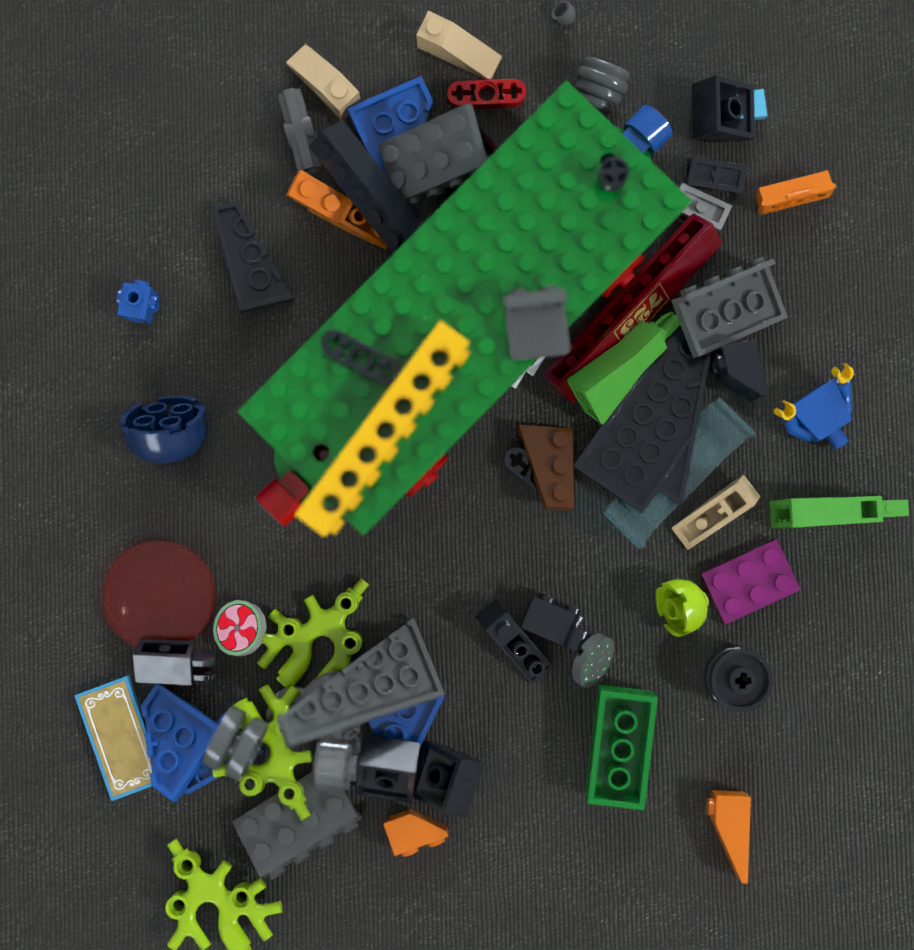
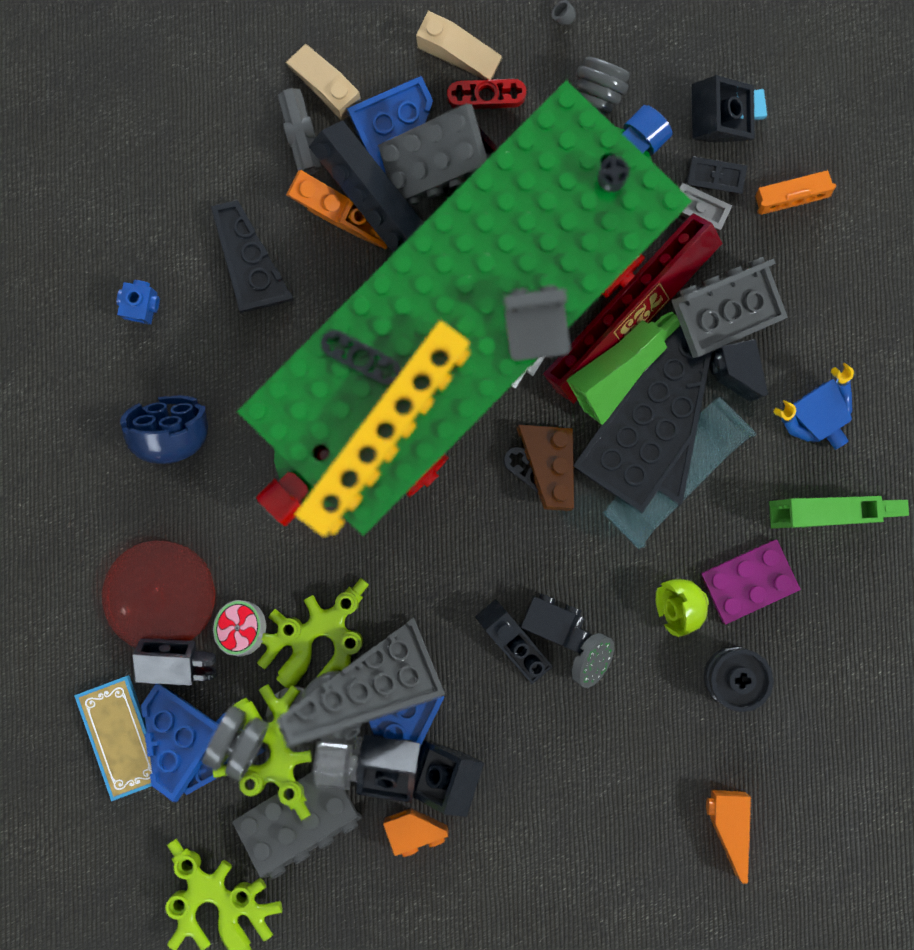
(621, 747): green brick -> none
(716, 512): tan slope -> none

